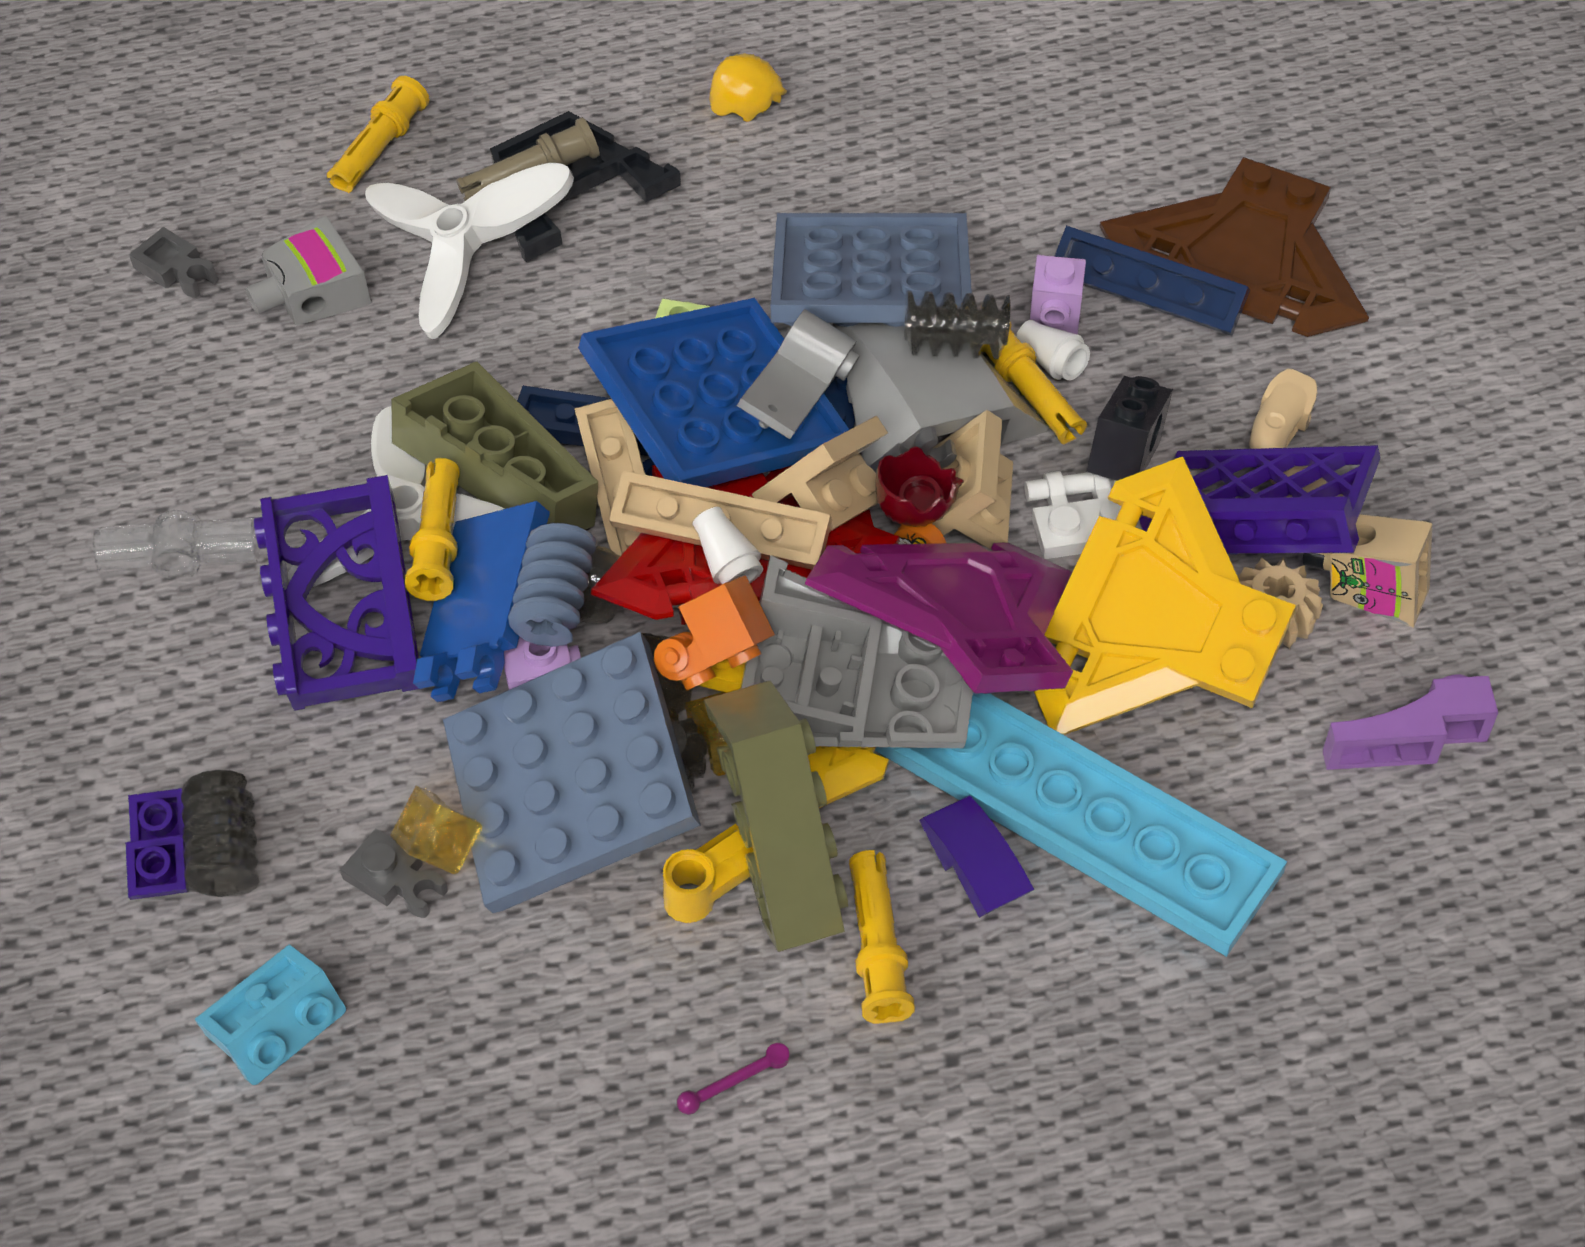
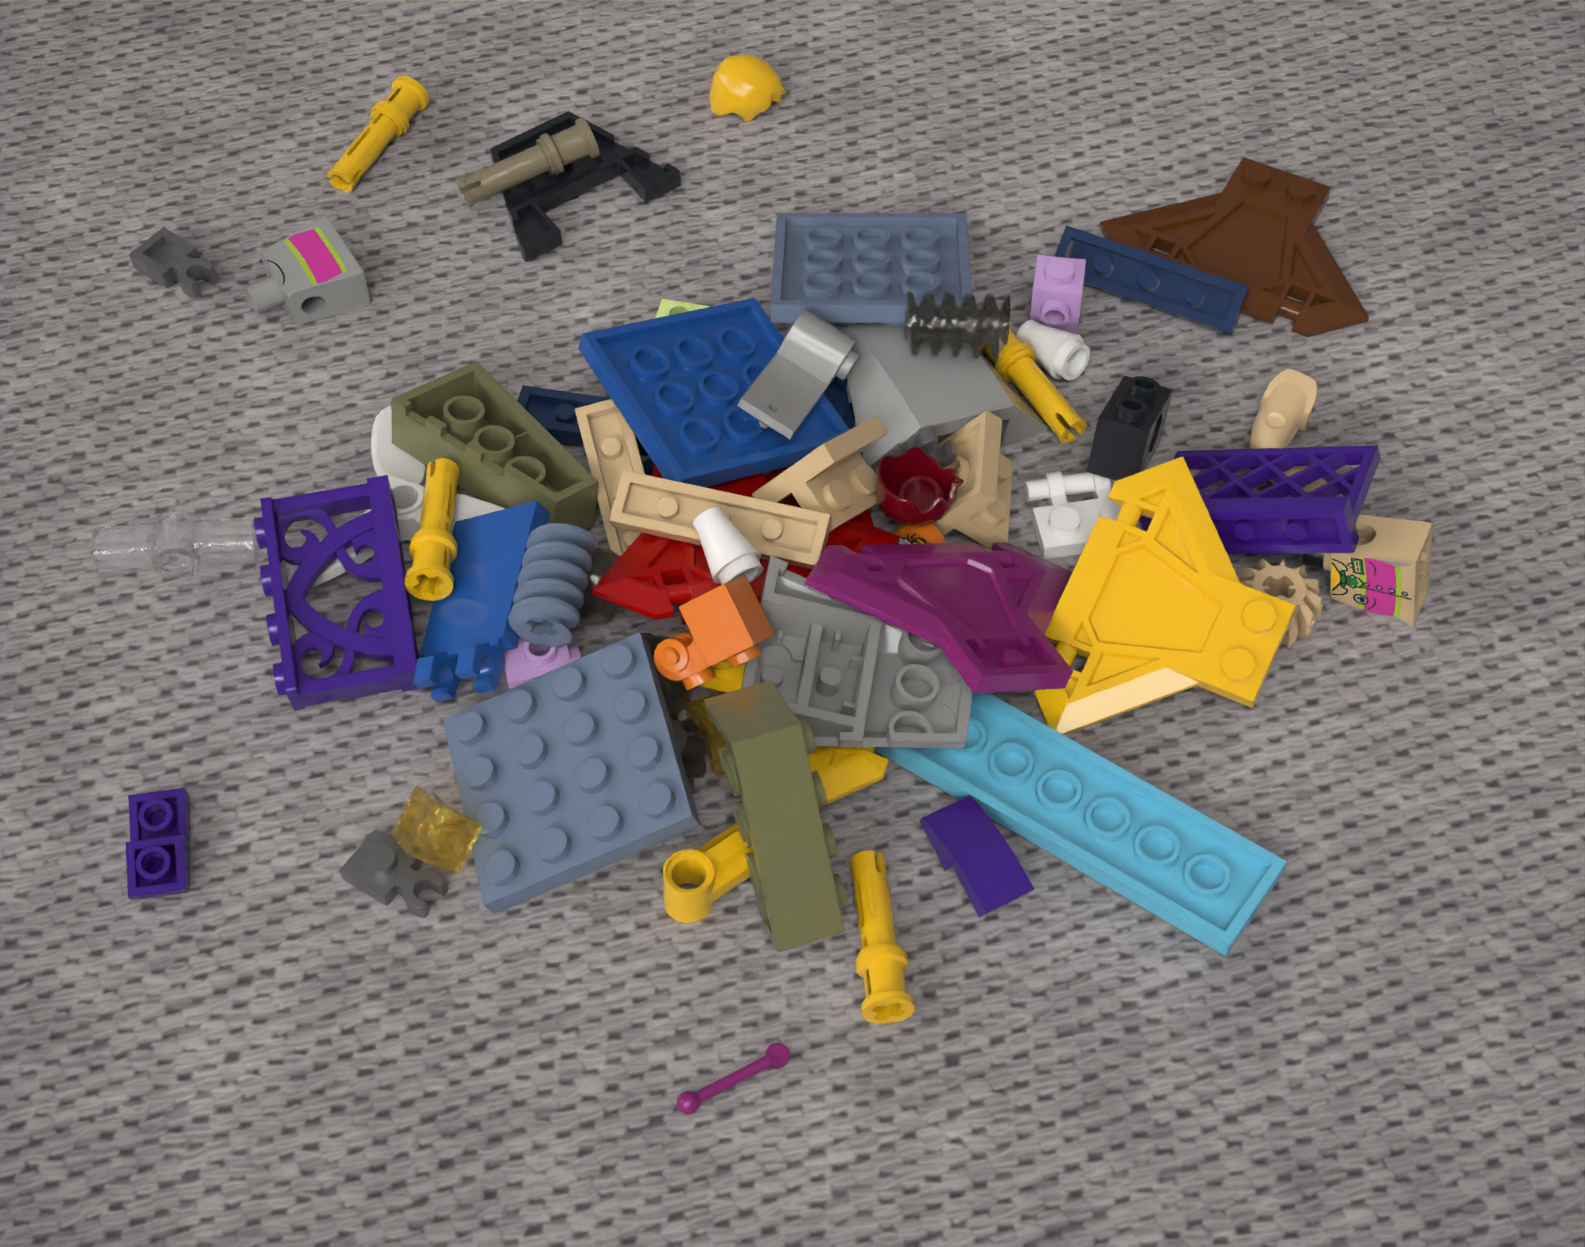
(219, 834): clear smoke piece -> none
(272, 1014): medium azure bracket -> none
(462, 228): white piece -> none
(1452, 712): medium lavender slope -> none

